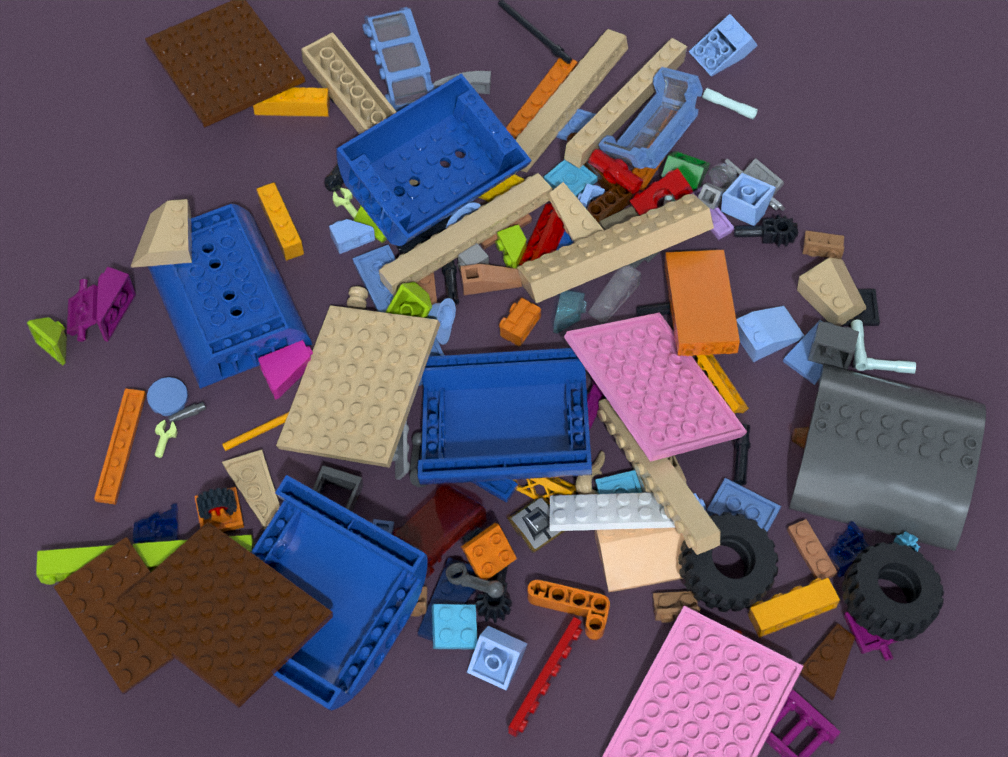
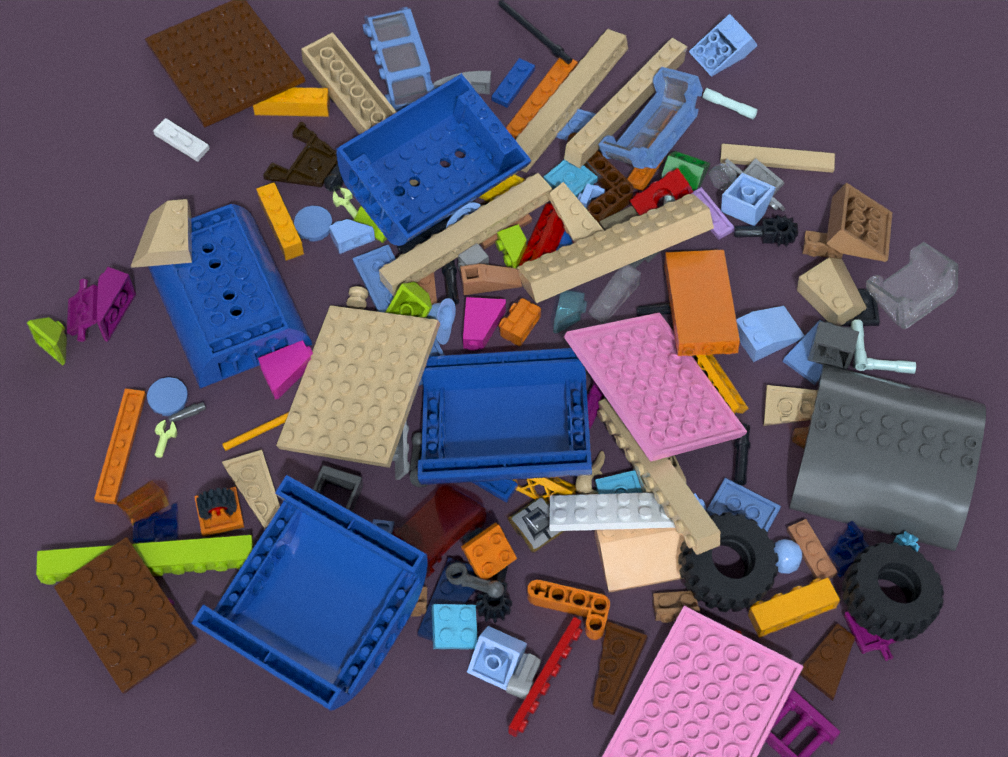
(143, 502): none -> clear orange slope
(181, 139): none -> white plate
(223, 613): reddish brown plate -> none
(310, 166): none -> dark brown wing
(313, 223): none -> medium blue tile
(481, 320): none -> dark pink slope
(513, 83): none -> blue plate
(522, 680): none -> light grey piece
(615, 171): red piece -> none
(619, 658): none -> reddish brown wing
(711, 195): light grey brick -> none
(778, 157): none -> tan tile
(788, 404): none -> tan wing
(789, 556): none -> light blue hair
(859, 225): none -> medium nougat slope
(916, 287): none -> clear windscreen

